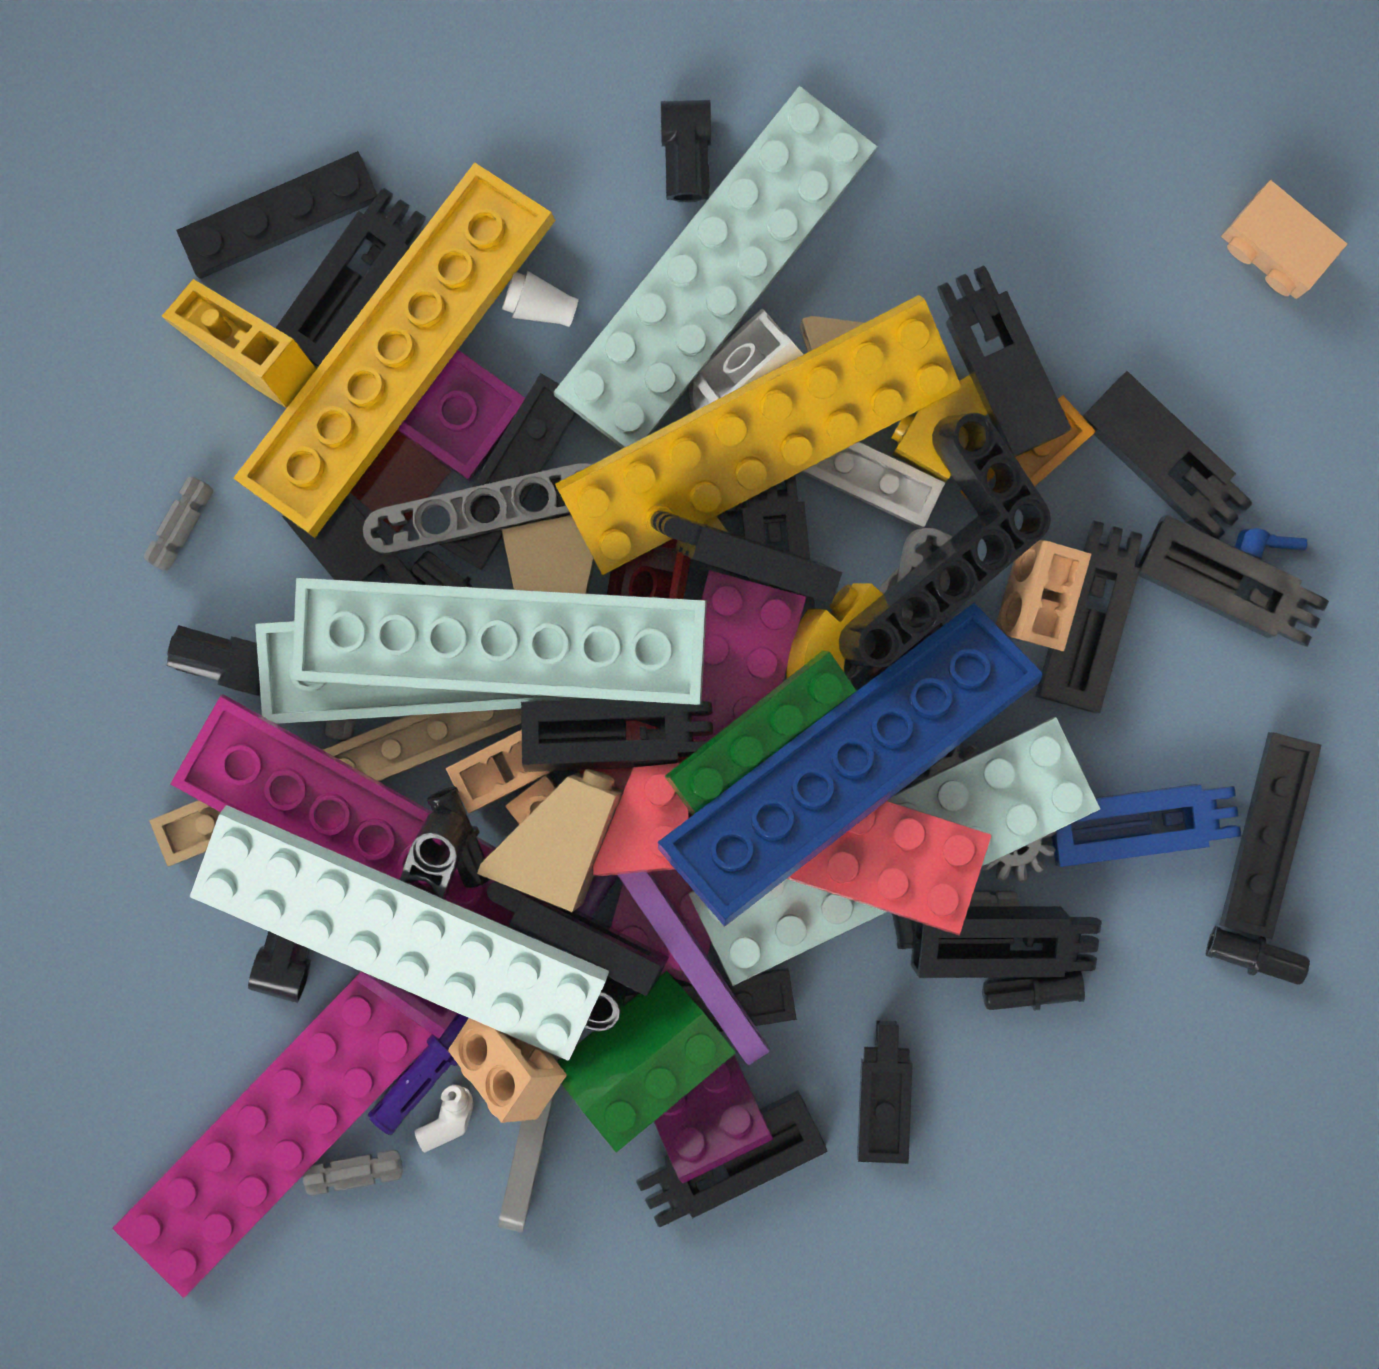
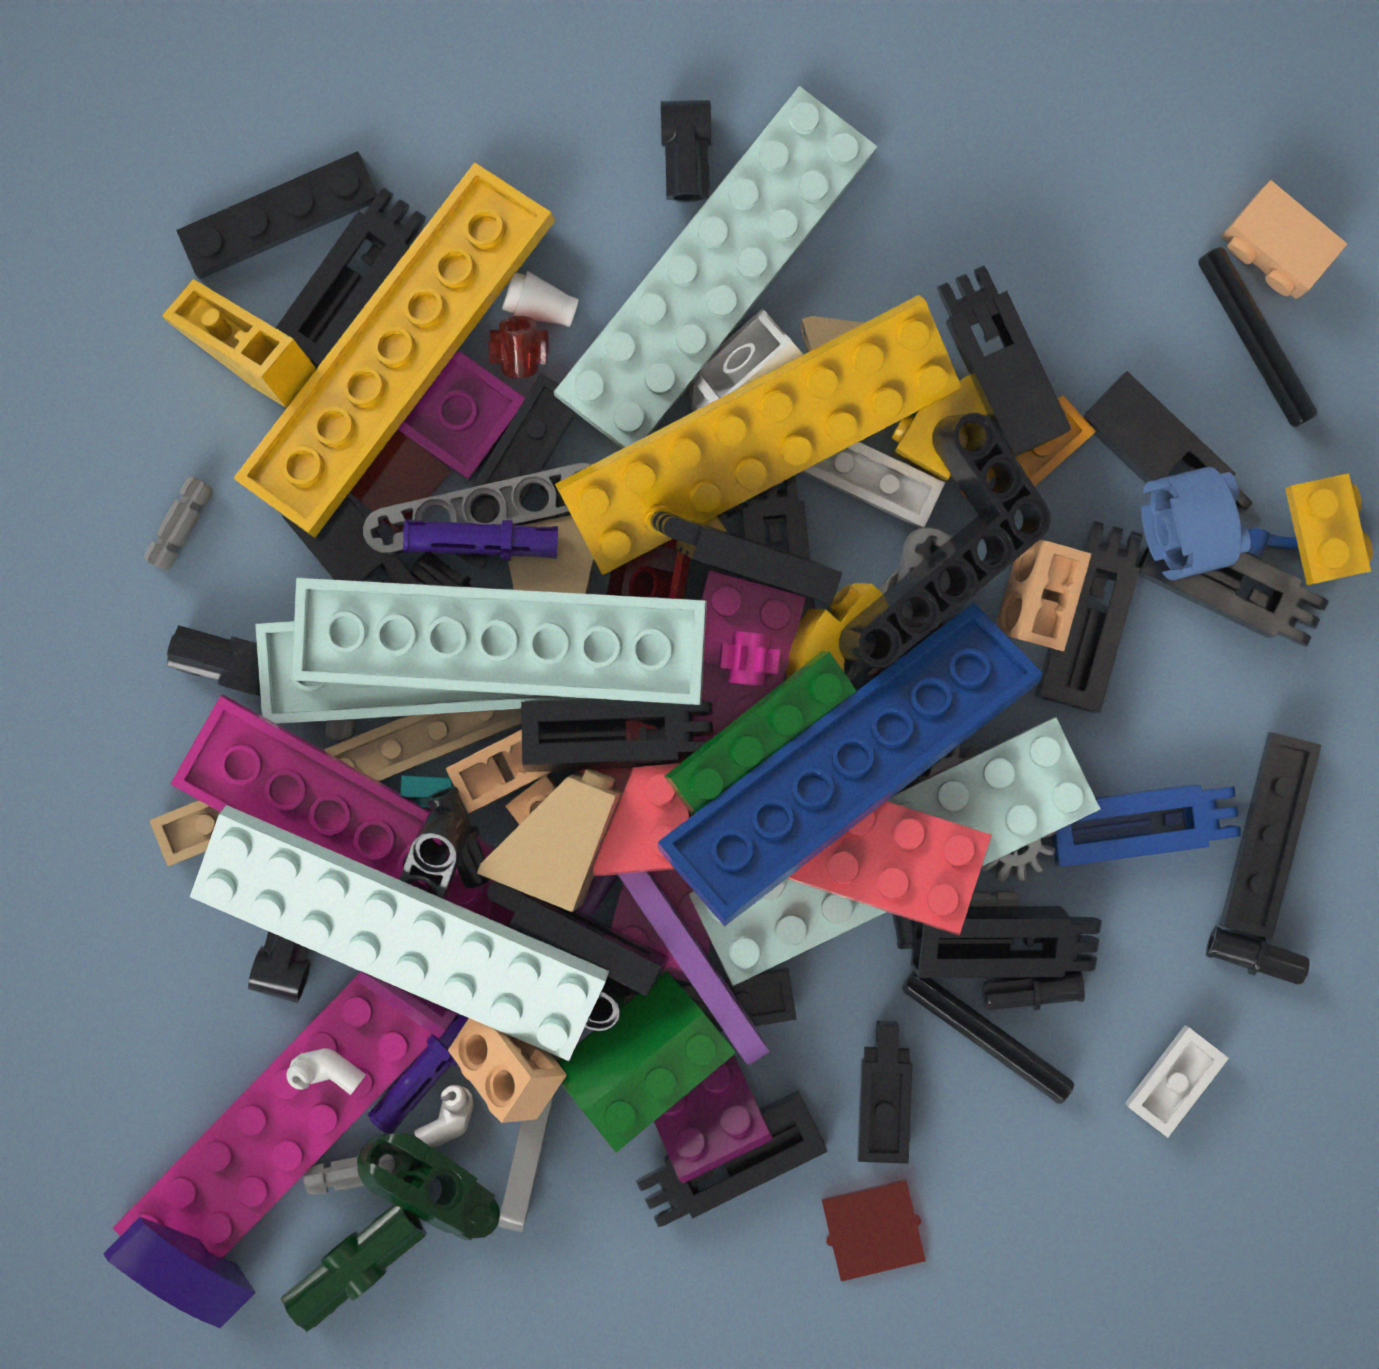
(180, 1271): none -> dark purple slope
(322, 1066): none -> white arm
(352, 1267): none -> dark green piece
(423, 786): none -> teal plate
(464, 1204): none -> dark green piece
(486, 539): none -> dark purple pin
(518, 347): none -> clear red gear
(750, 658): none -> dark pink gear
(873, 1230): none -> clear red piece
(989, 1037): none -> black axle
(1176, 1081): none -> white plate
(1194, 522): none -> medium blue brick
(1257, 337): none -> black axle
(1329, 528): none -> yellow bracket

